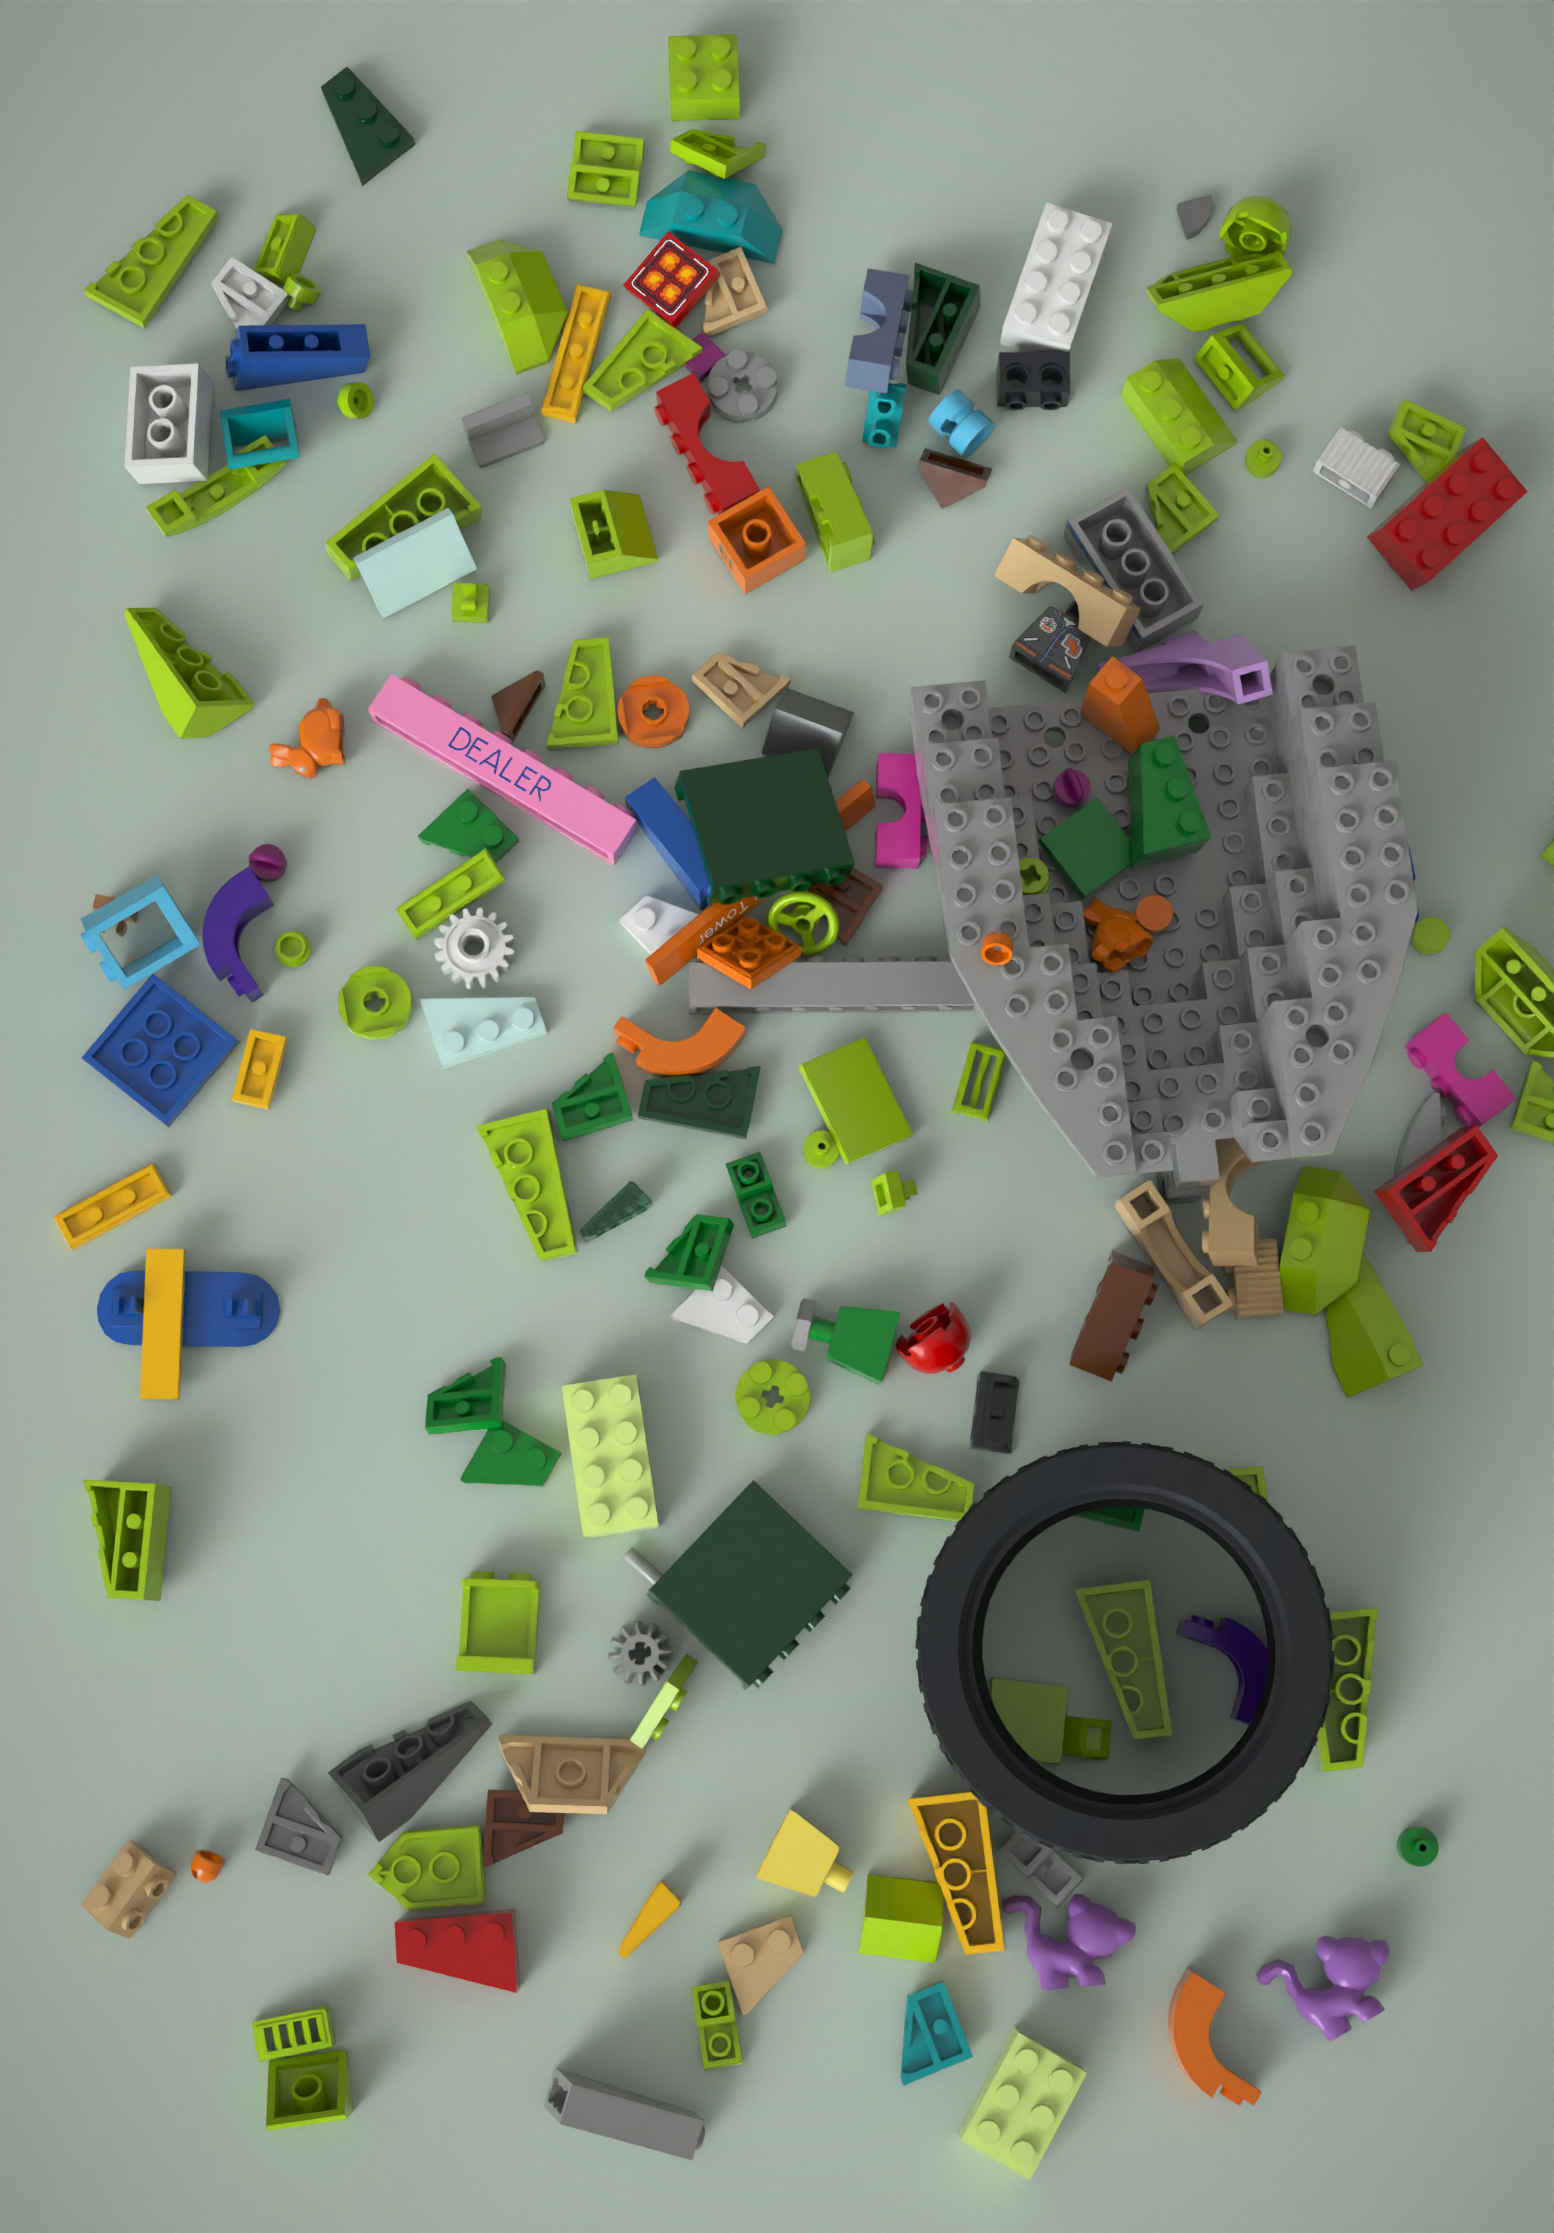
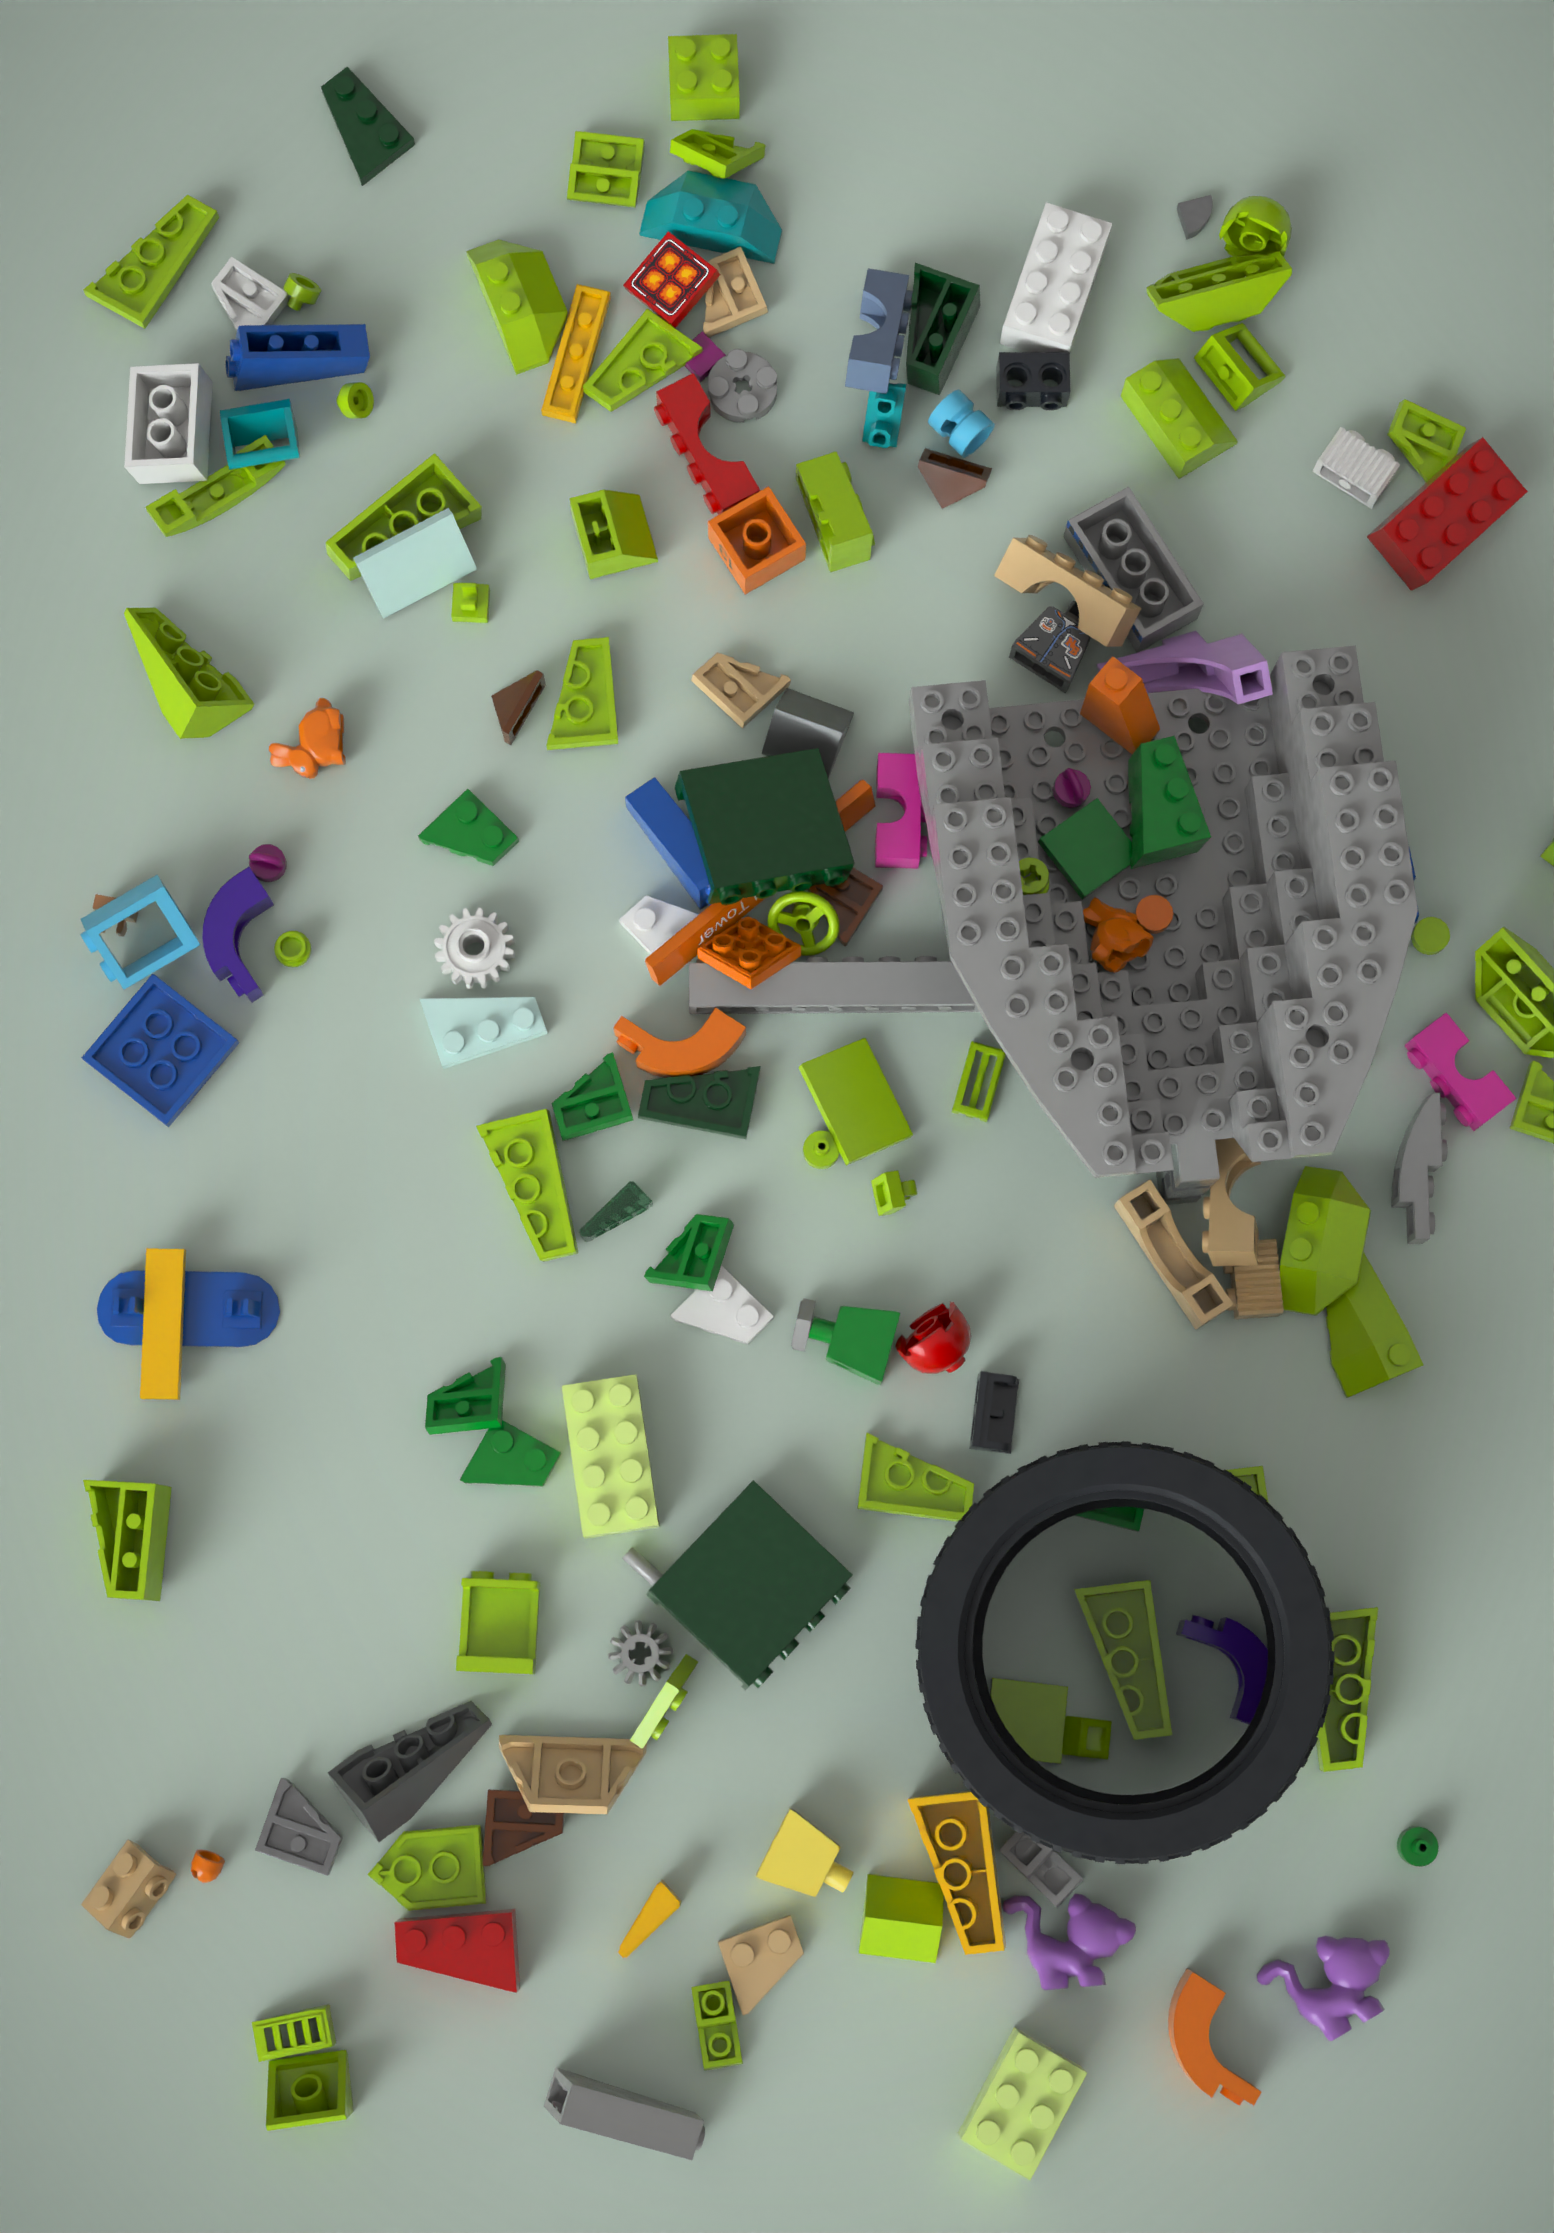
(112, 1206): yellow tile -> none
(259, 1069): yellow plate -> none
(285, 247): lime slope -> none
(358, 991): lime plate -> none
(451, 894): lime tile -> none
(502, 430): light grey panel -> none
(503, 768): bright pink brick -> none
(667, 697): orange plate -> none
(756, 1195): green slope -> none
(762, 1378): lime plate -> none
(931, 2034): teal wing -> none
(997, 957): orange hinge -> none
(1114, 1317): reddish brown wedge -> none
(1178, 508): lime wing -> none
(1263, 458): lime tile -> none
(1435, 1186): red wedge -> none

